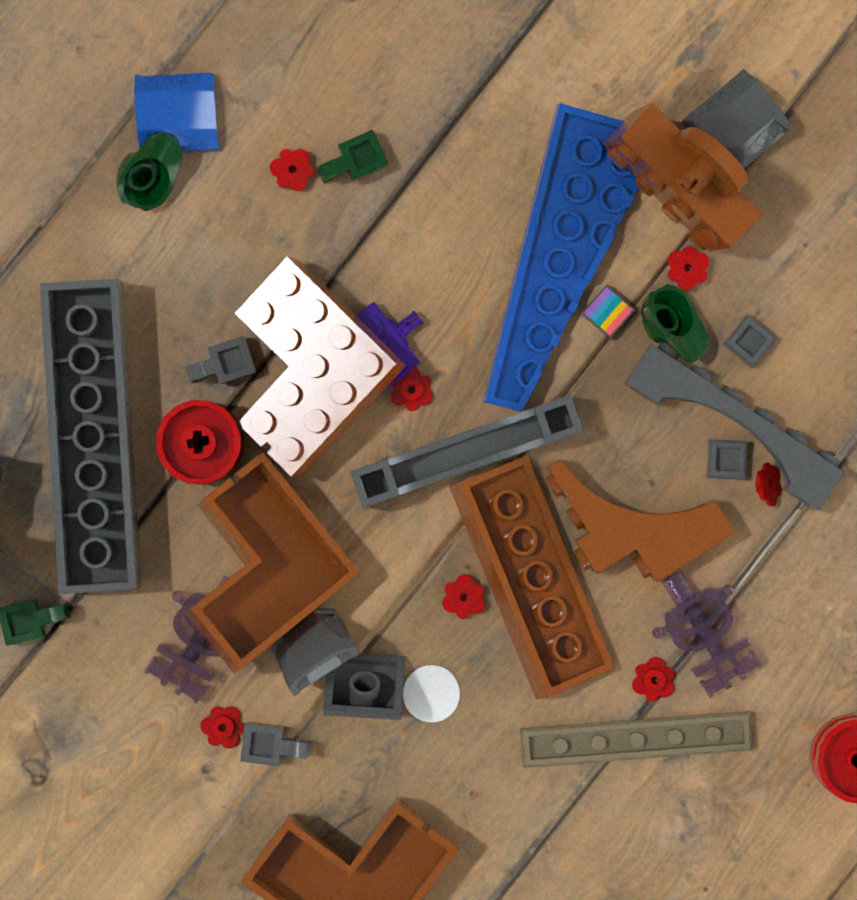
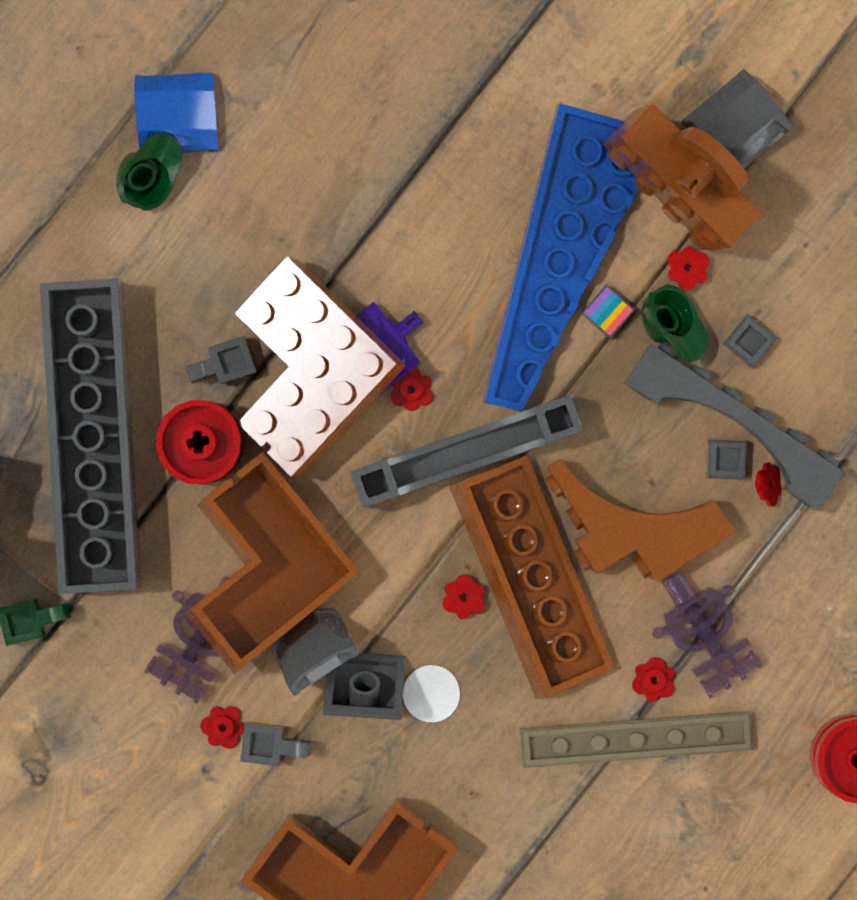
(298, 159): red plant -> none
(358, 156): dark green plate -> none

